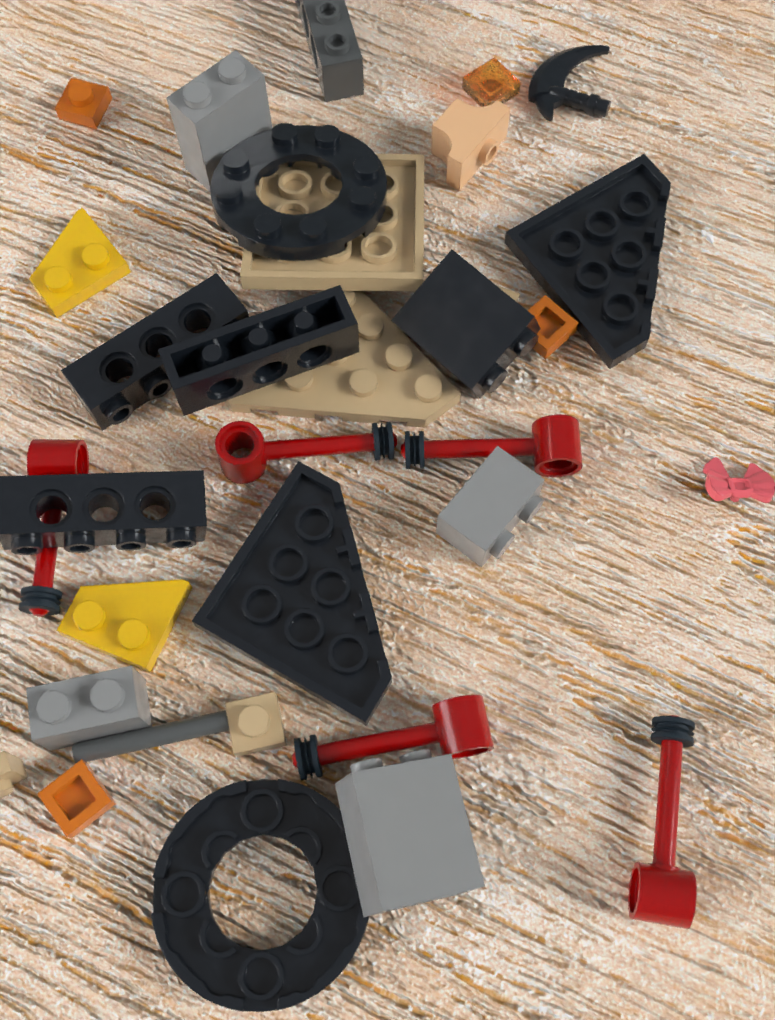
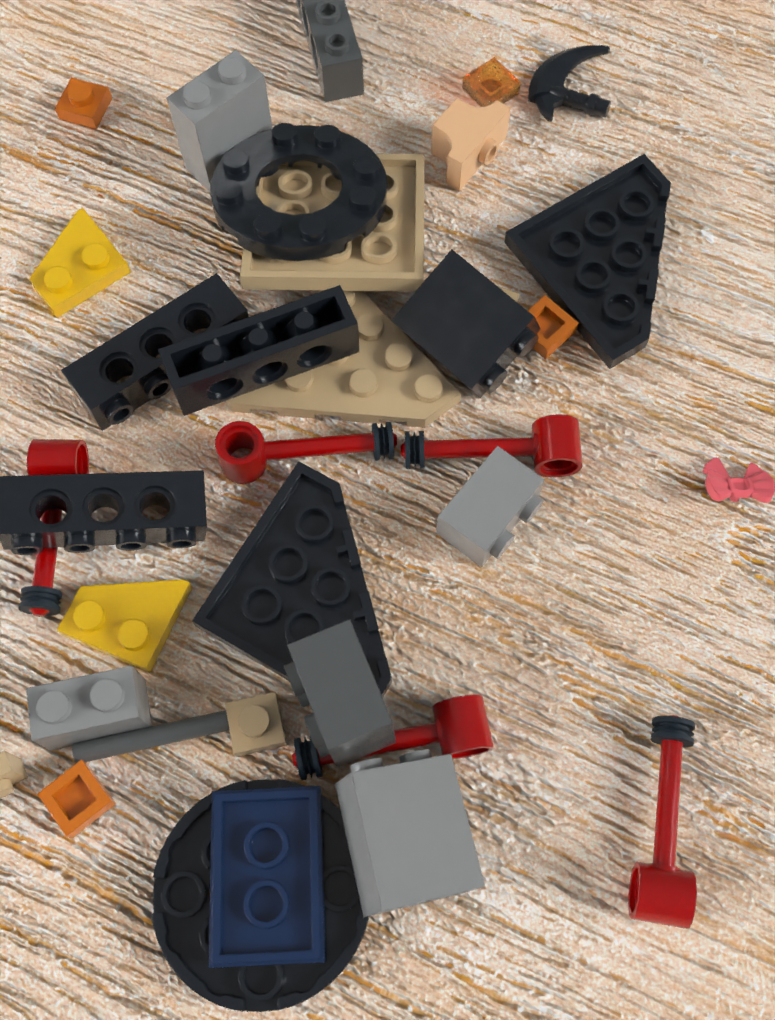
(266, 877): none -> dark blue tile
(344, 697): none -> dark grey brick

